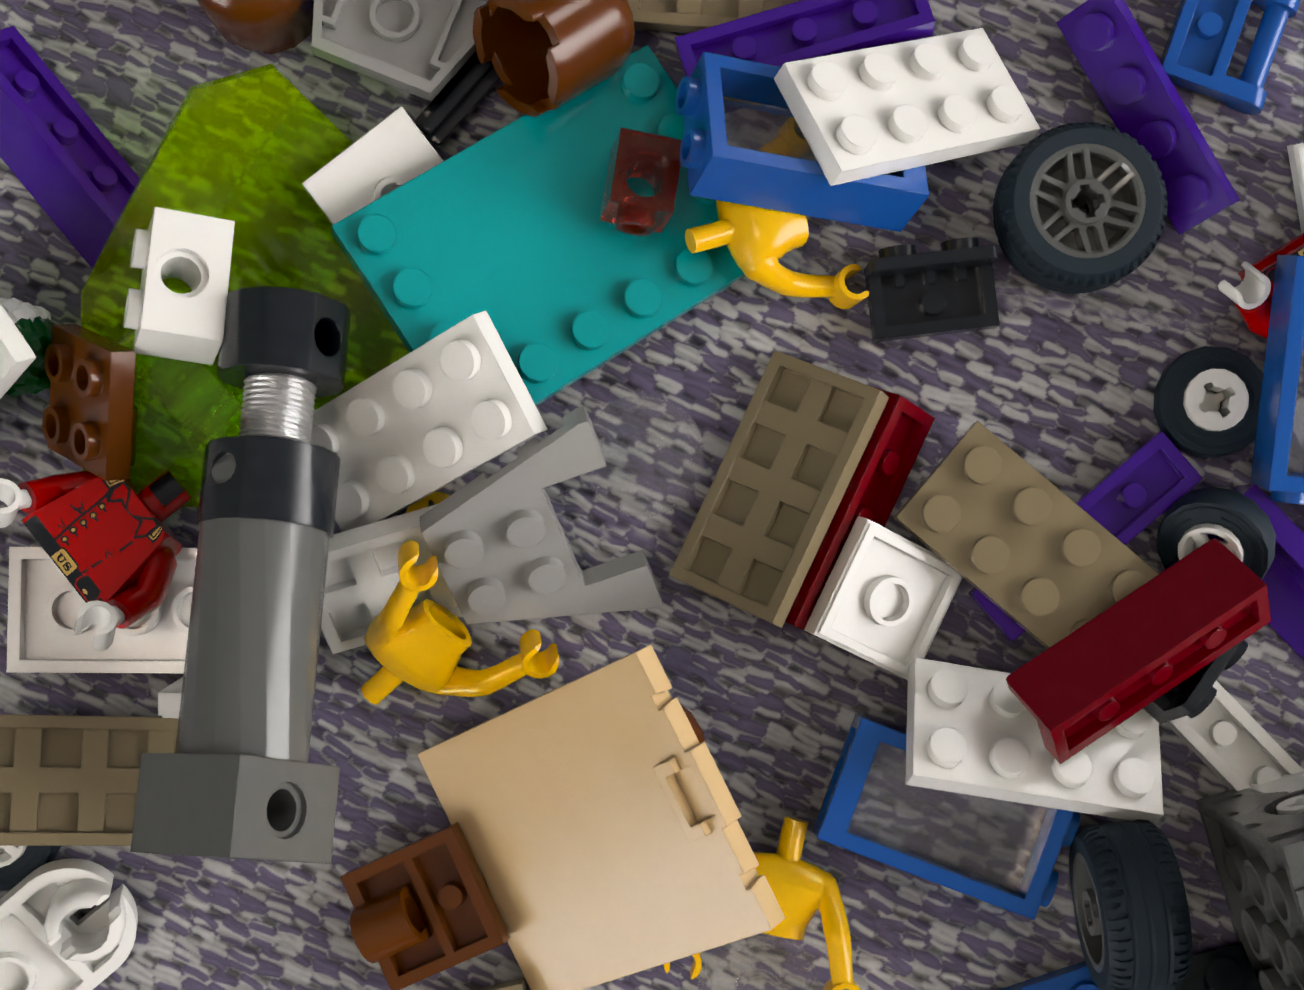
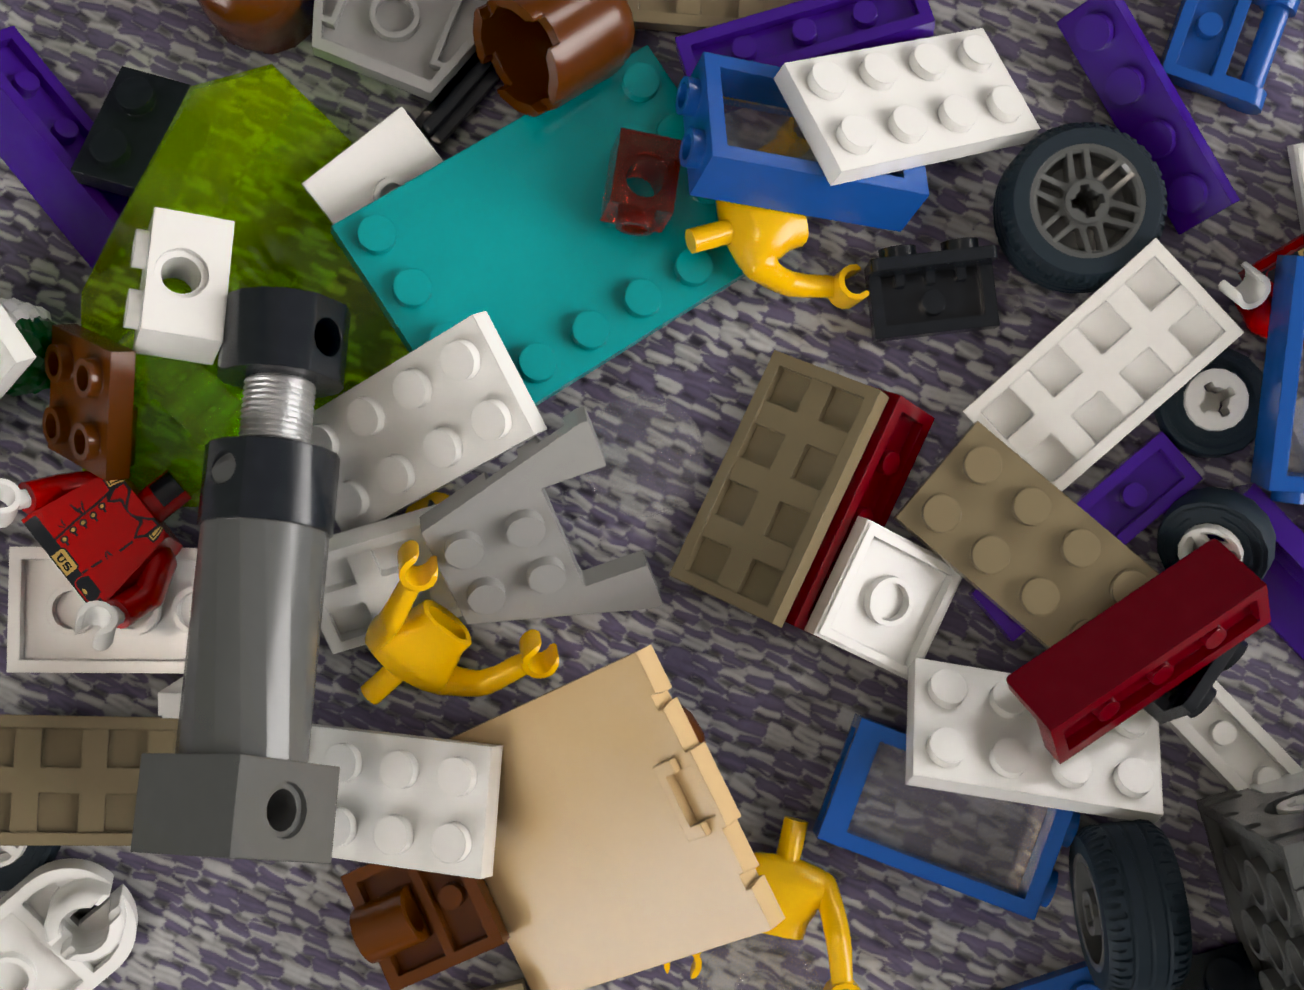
(128, 131): none -> black bracket
(412, 799): none -> white plate
(1106, 366): none -> white plate

